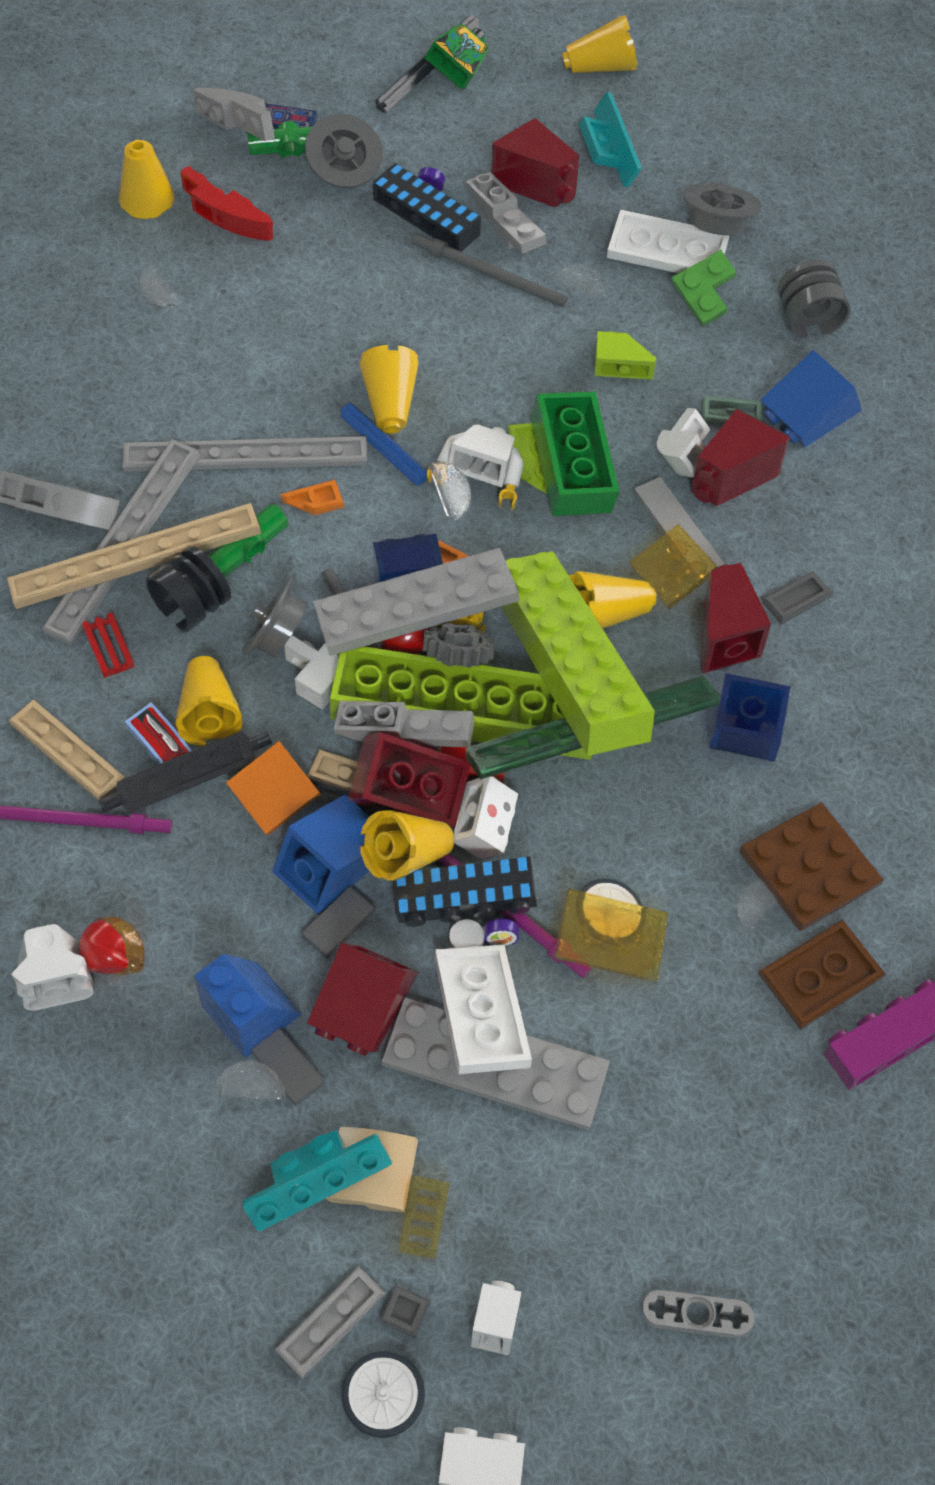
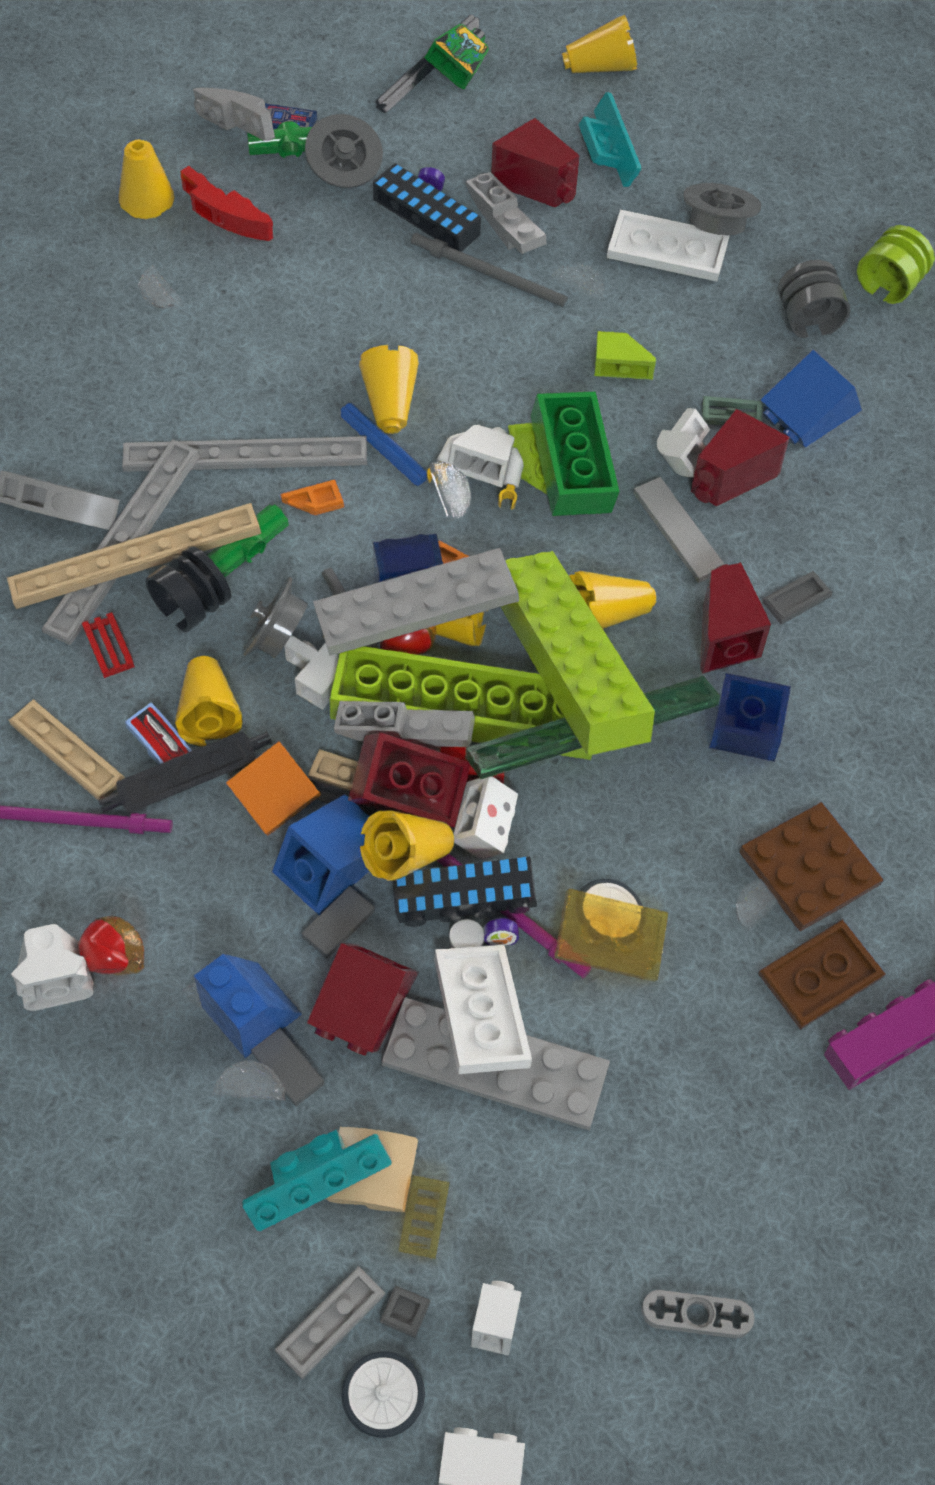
(458, 645): dark grey gear -> none
(673, 566): clear yellow plate -> none
(699, 283): bright green plate -> none
(896, 263): none -> lime wheel

